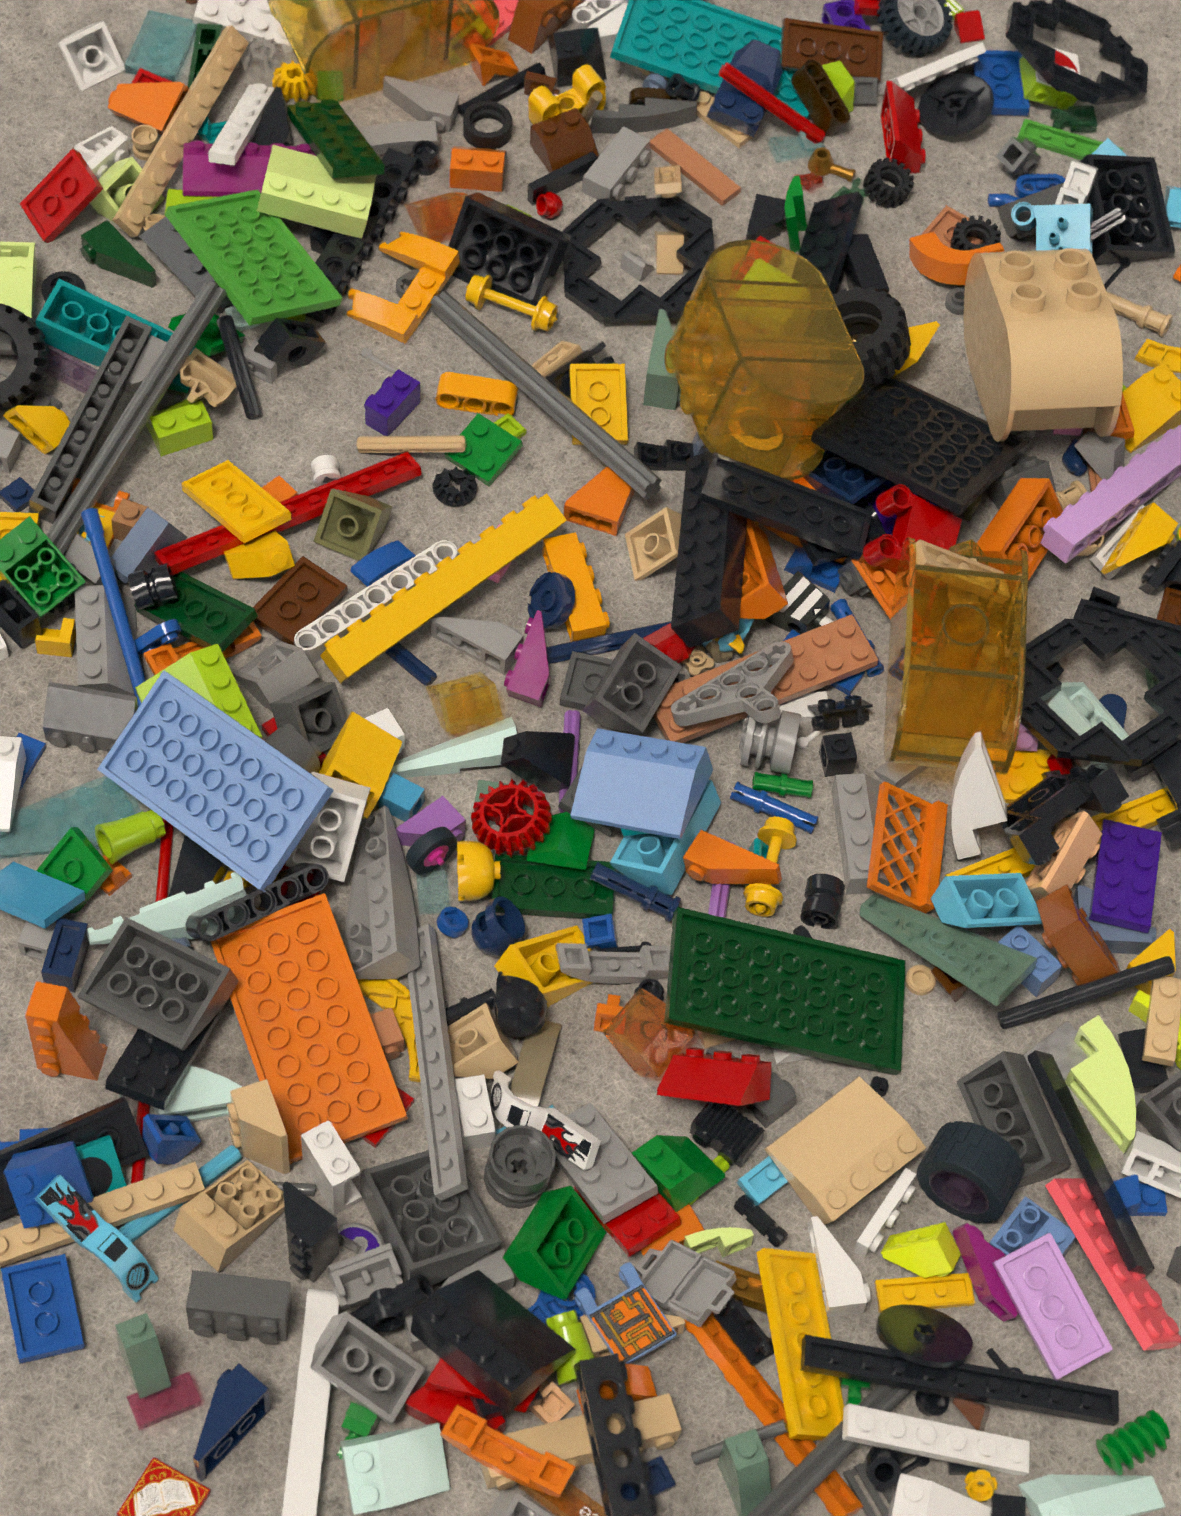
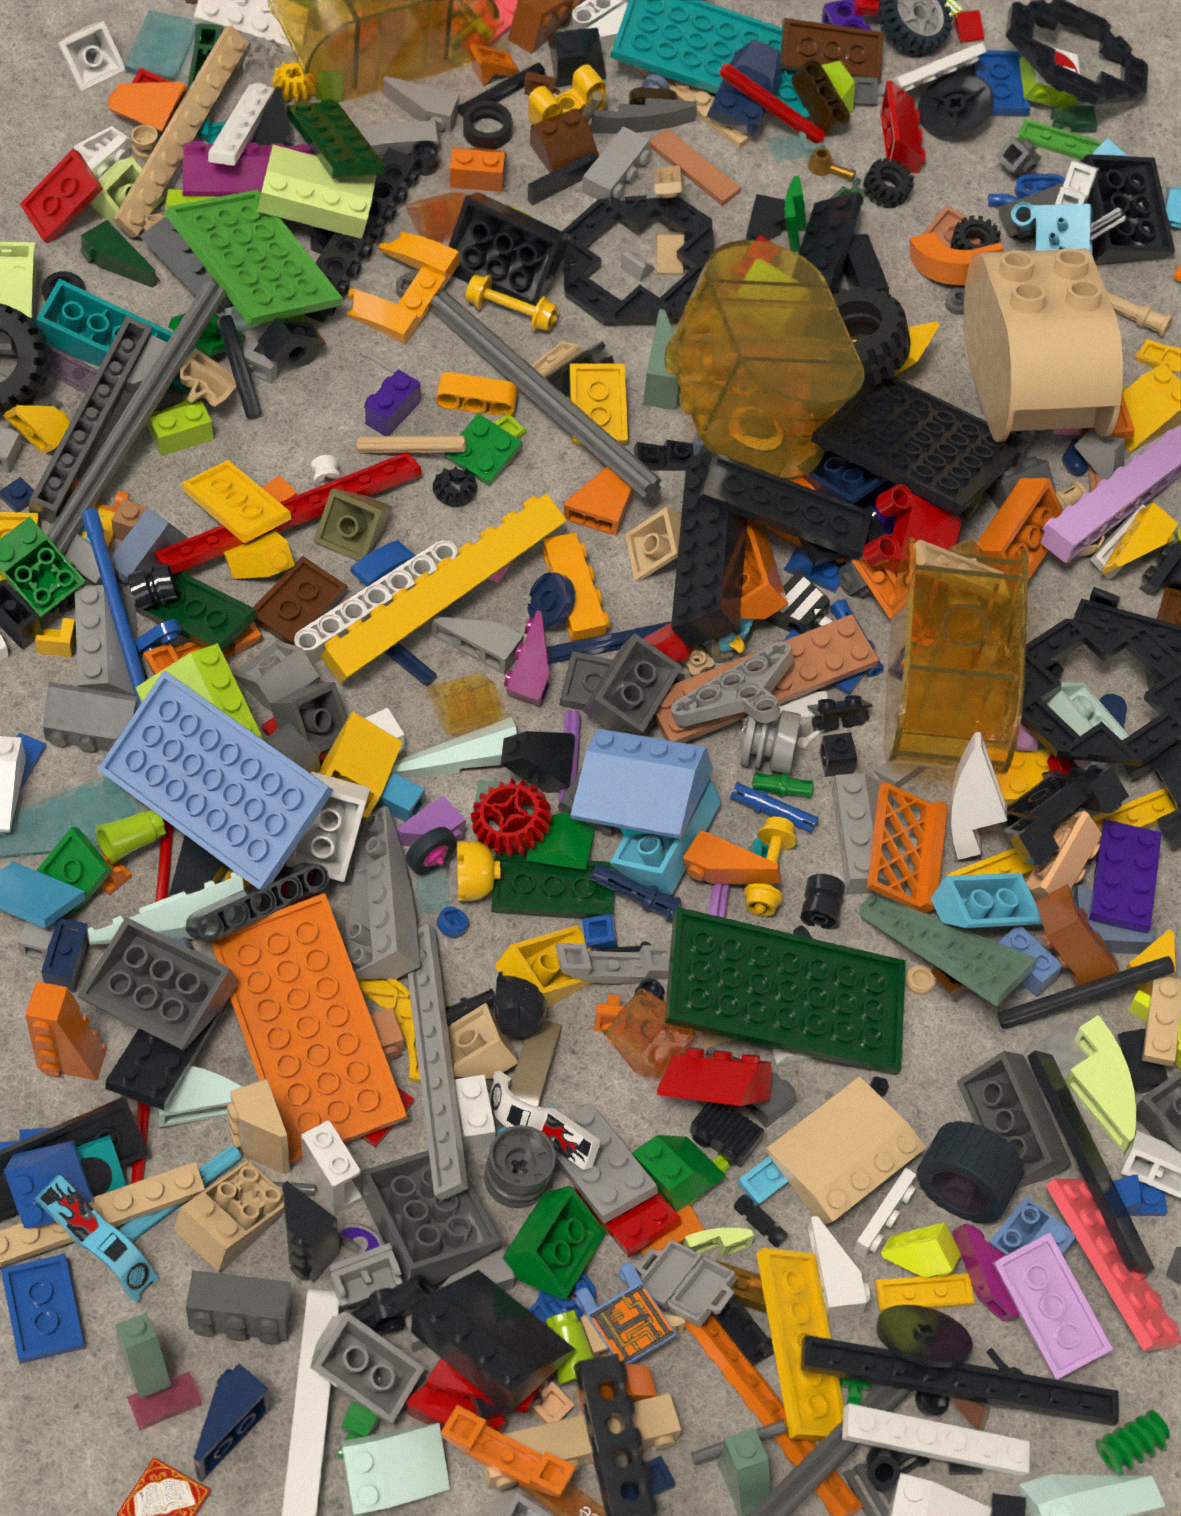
(168, 1137): blue slope -> none
(495, 932): dark blue helmet -> none
(549, 205): red plate -> none
(682, 88): black bush -> none
(809, 180): clear red piece -> none
(977, 1491): yellow plate -> none
(1116, 273): black hinge -> none

